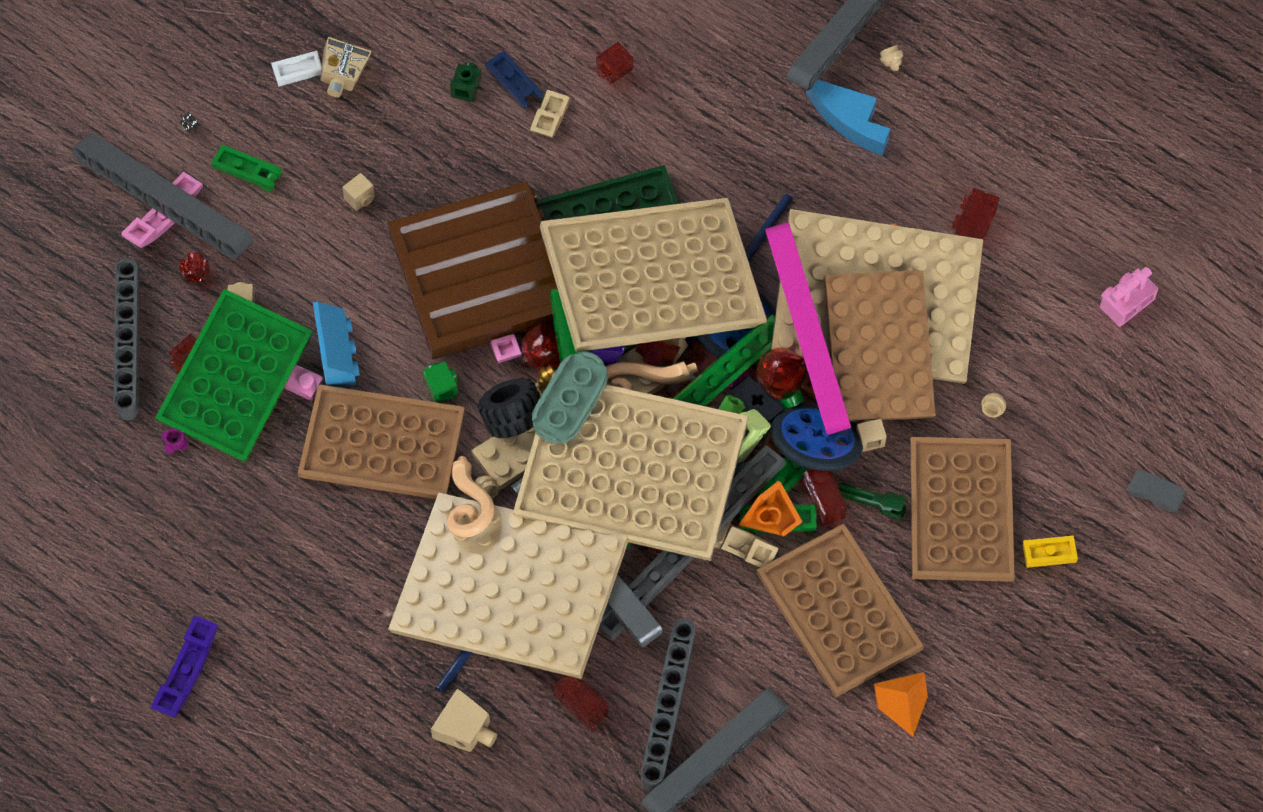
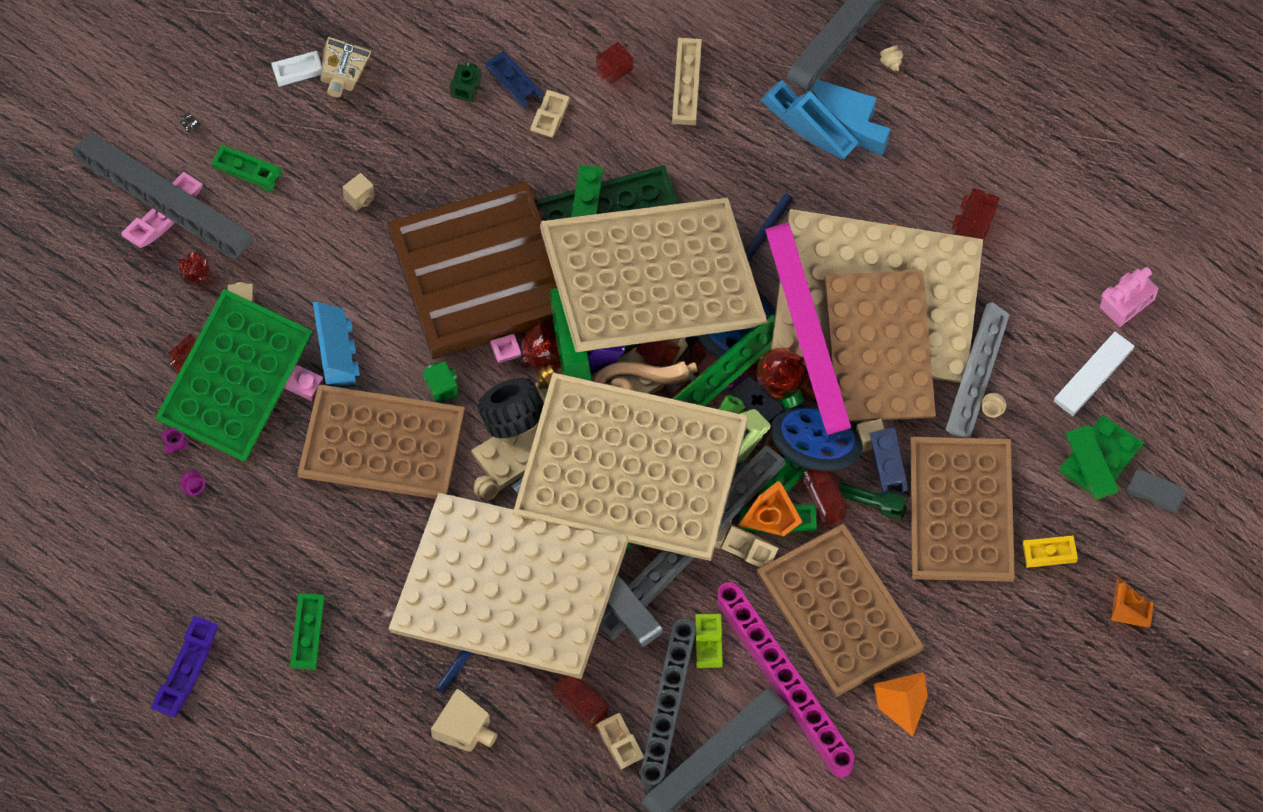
(130, 348): dark grey beam -> none
(192, 483): none -> magenta plate
(307, 631): none -> green plate
(462, 478): light nougat plant -> none
(569, 398): sand green tile -> none
(587, 191): none -> green plate
(619, 741): none -> tan slope
(686, 81): none -> tan plate
(708, 640): none -> lime slope
(785, 690): none -> dark pink beam
(810, 119): none -> dark azure slope
(888, 459): none -> dark blue hinge
(977, 371): none -> light grey plate
(1091, 462): none -> green tile
(1094, 373): none -> white tile
(1116, 446): none -> green plate
(1130, 606): none -> orange slope

